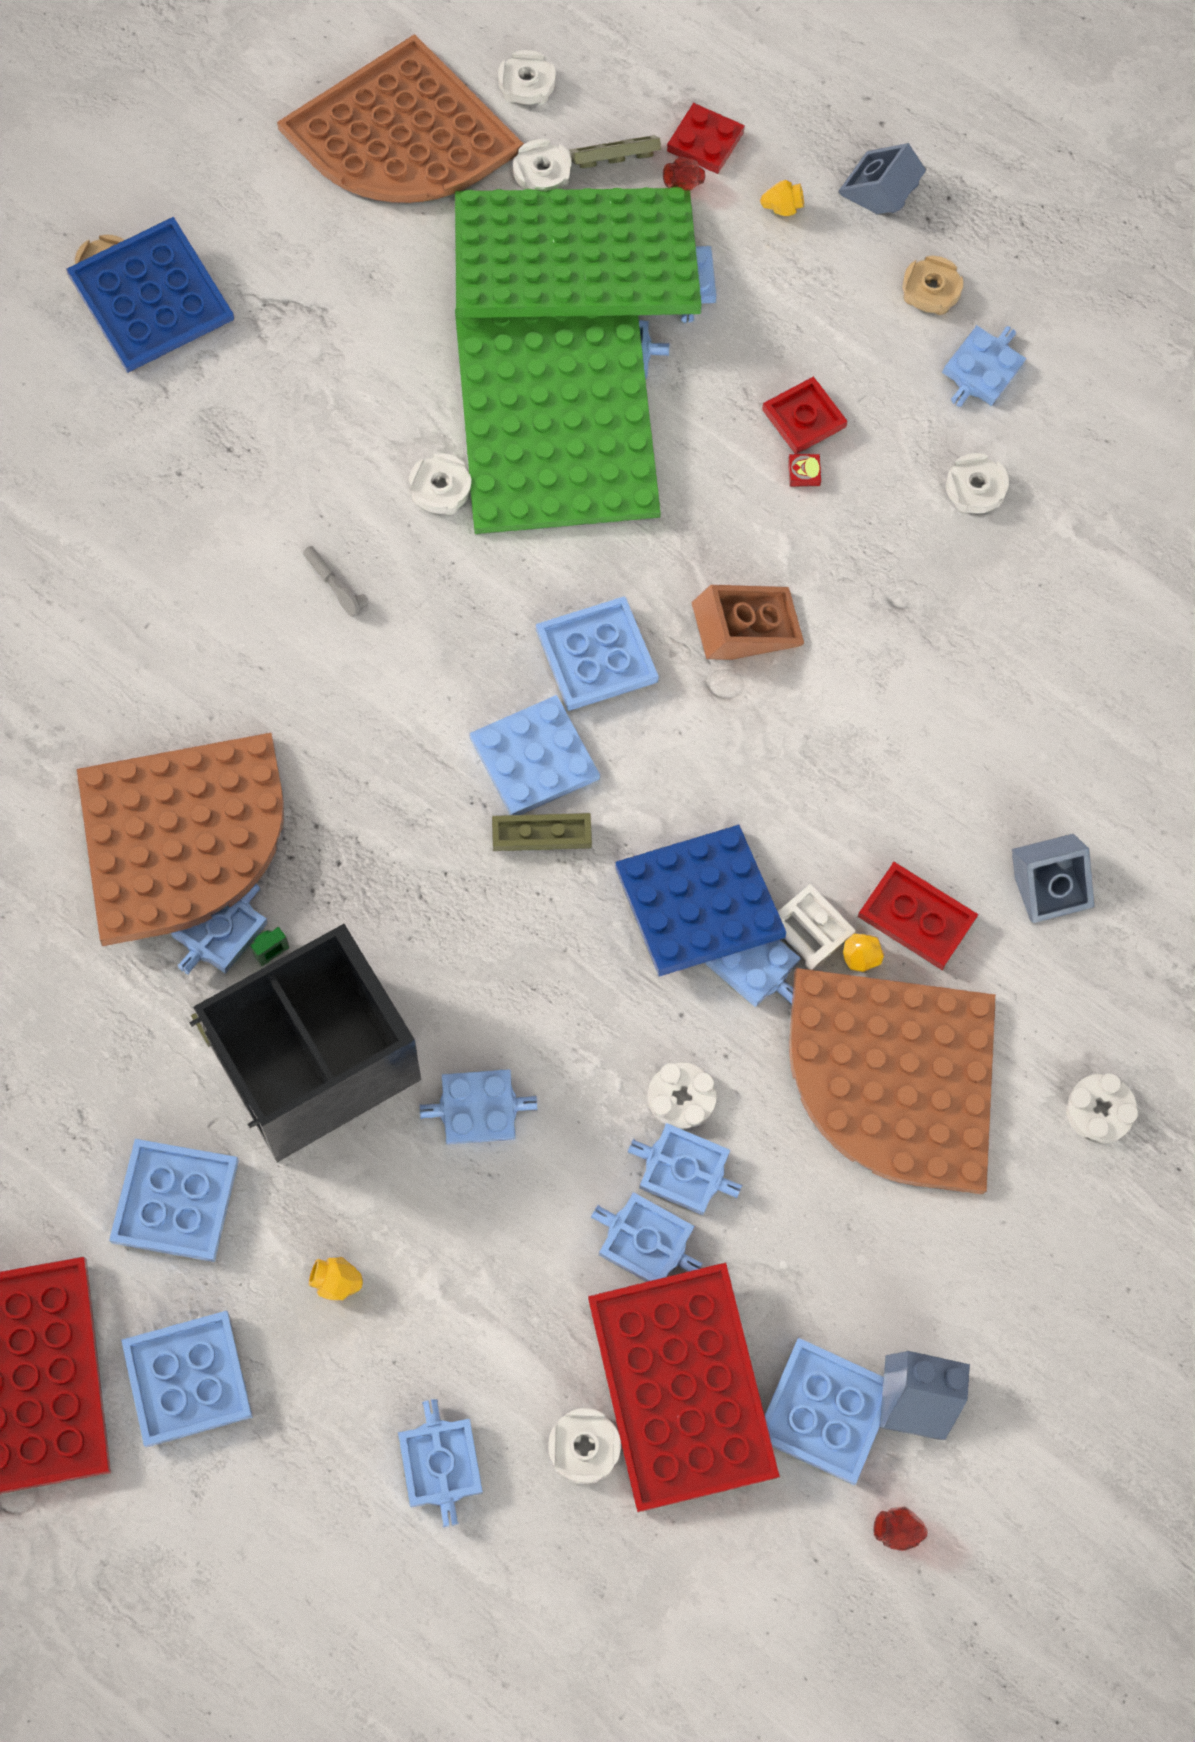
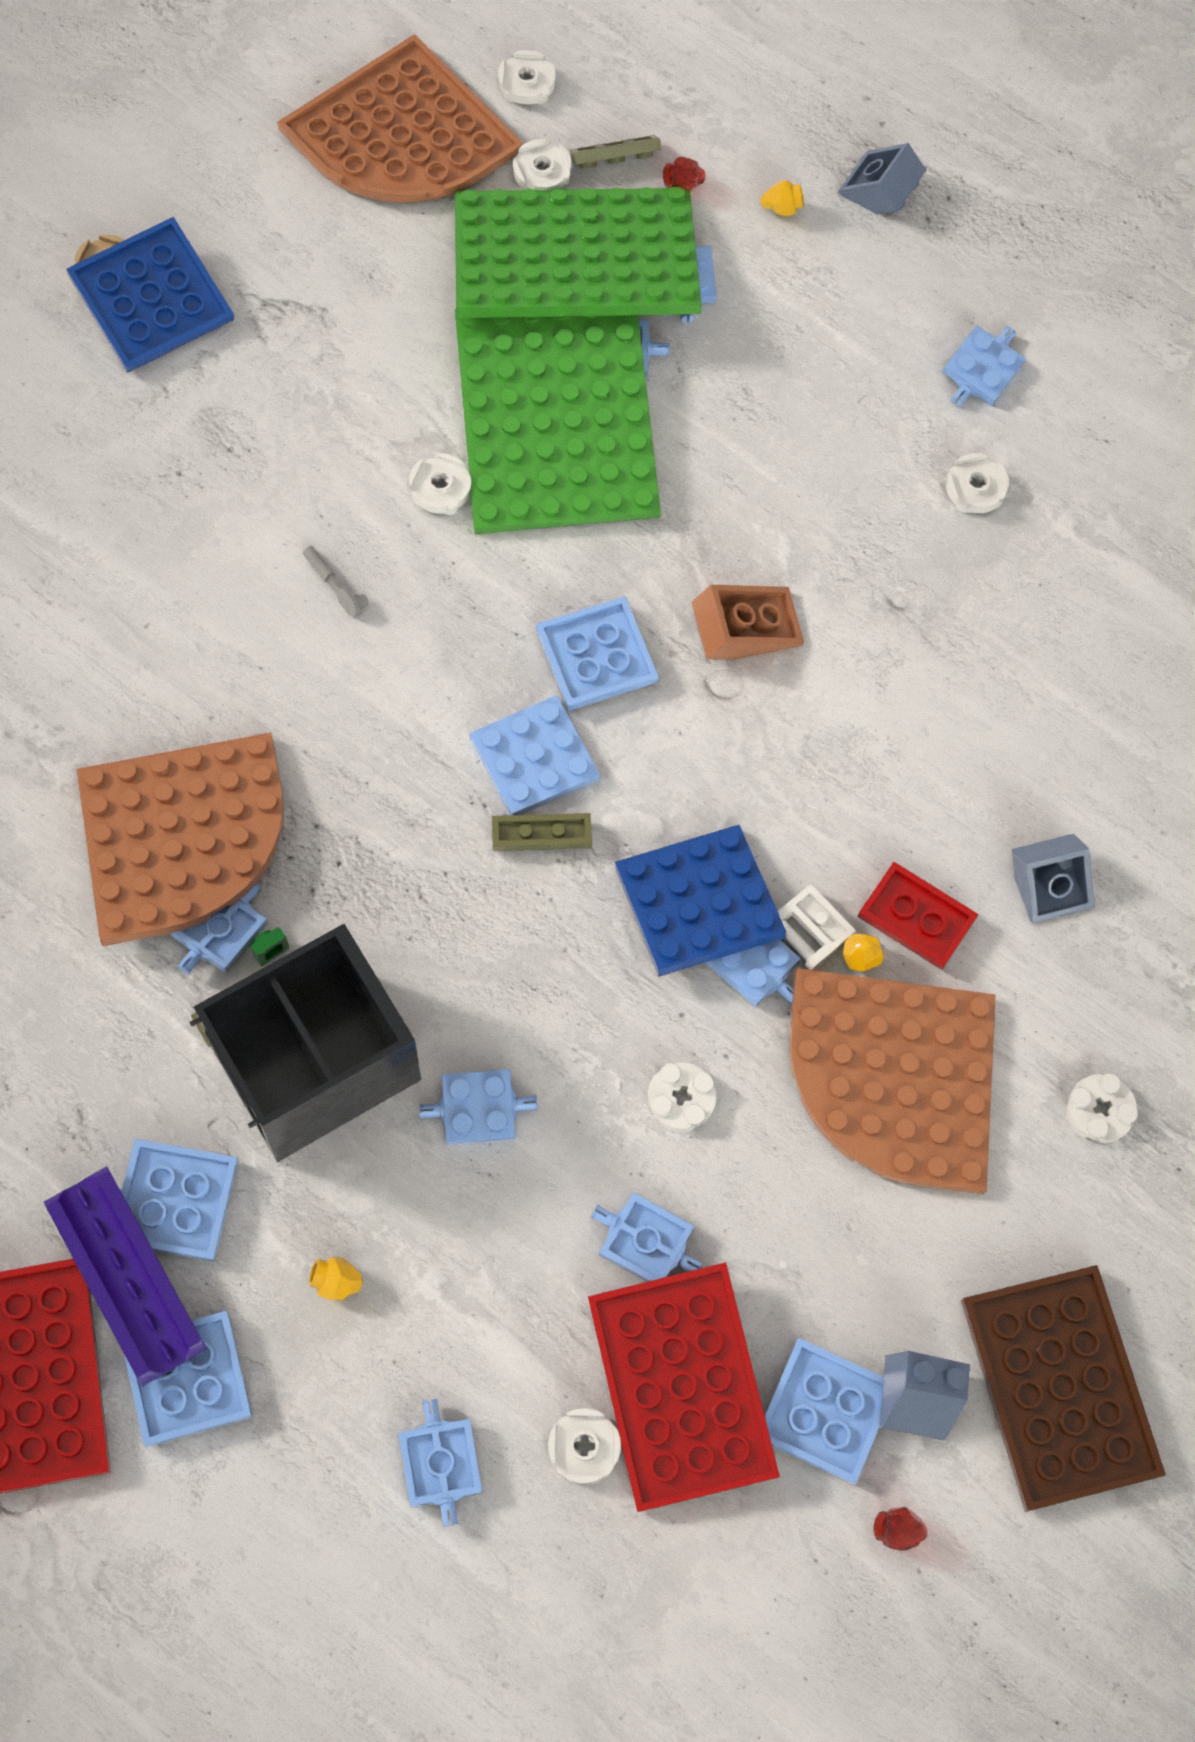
(125, 1276): none -> dark purple plate
(684, 1169): light blue plate -> none
(705, 138): red plate -> none
(804, 415): red plate -> none
(804, 470): tile -> none
(932, 299): tan plate -> none
(1062, 1388): none -> reddish brown plate

